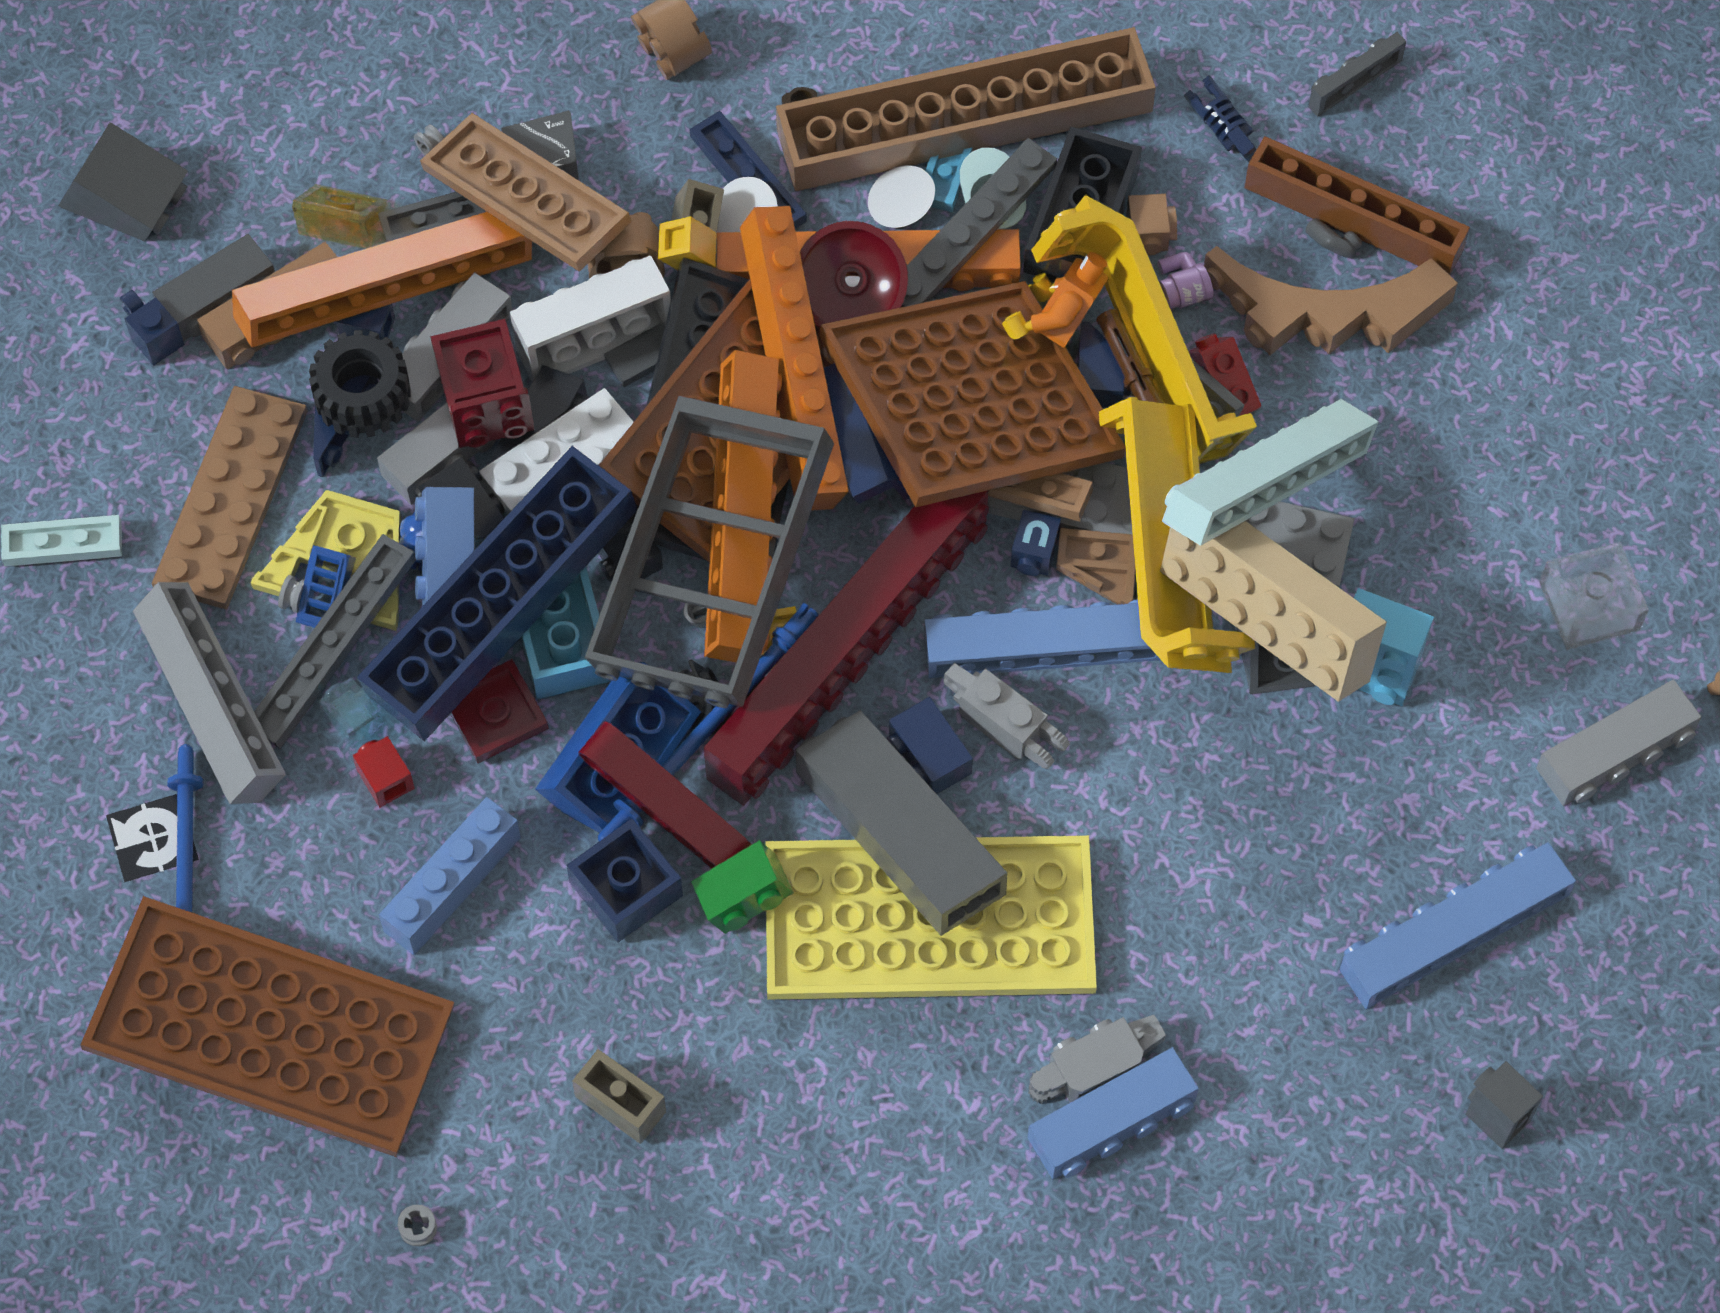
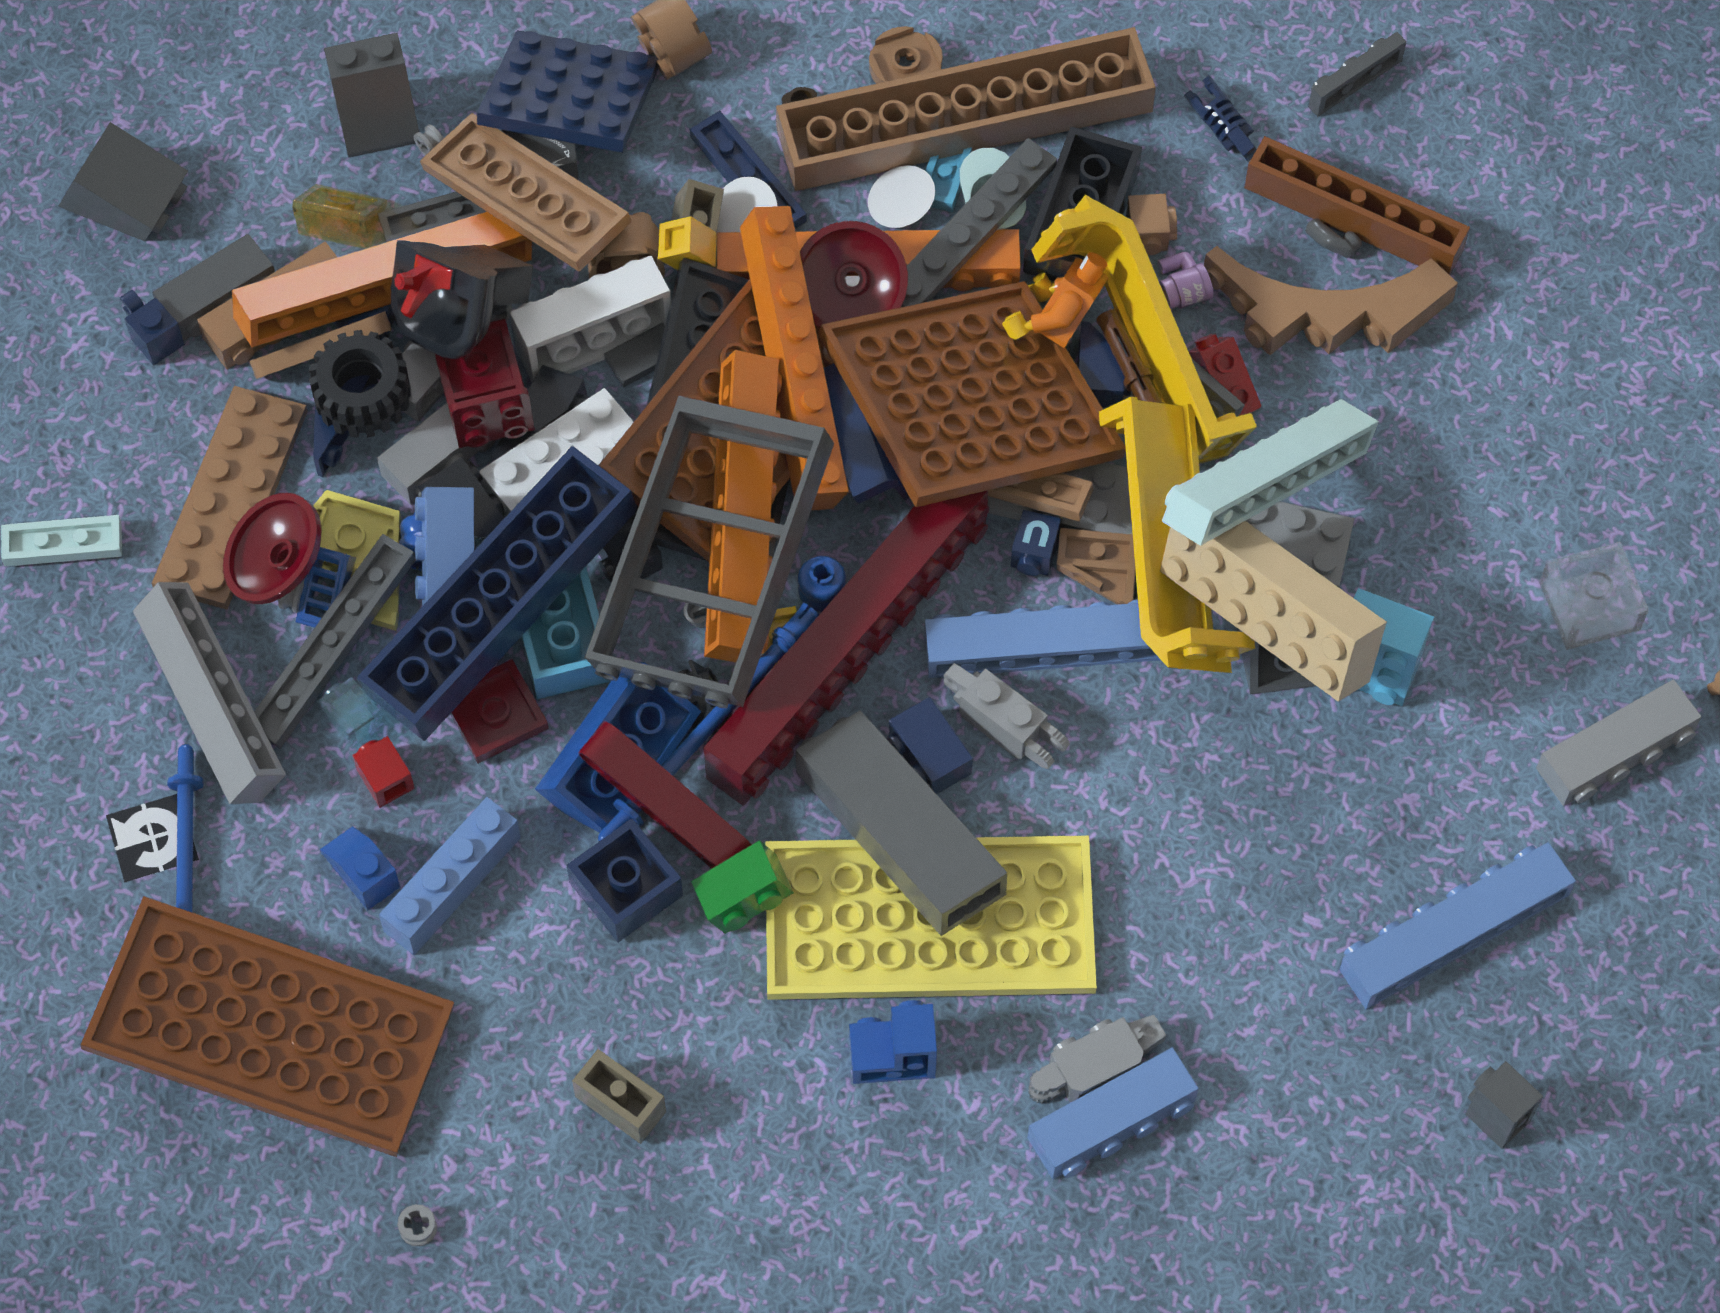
(272, 548): none -> dark red dish
(307, 349): none -> medium nougat beam
(362, 867): none -> blue slope
(372, 94): none -> dark grey slope
(450, 293): none -> black piece
(568, 91): none -> dark blue plate
(820, 581): none -> blue piece
(895, 1048): none -> blue brick
(901, 42): none -> medium nougat plate

